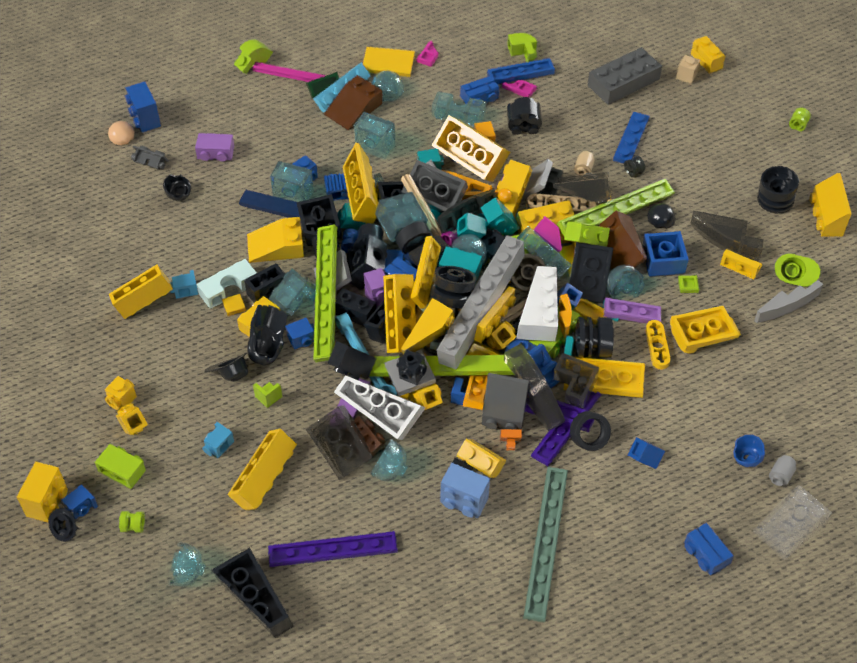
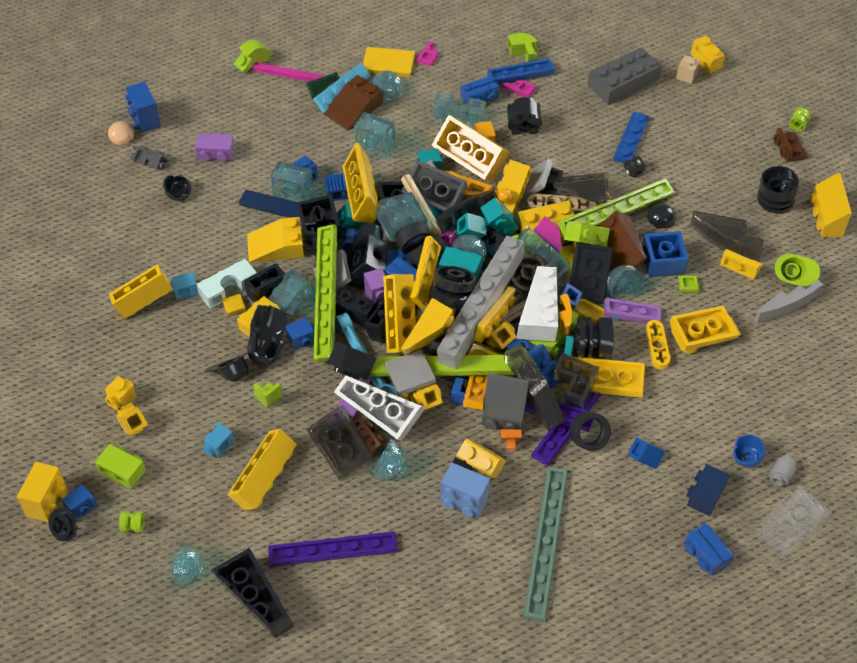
(411, 367): black brick -> none
(584, 163): tan brick -> none
(707, 489): none -> dark blue brick
(789, 146): none -> reddish brown bracket

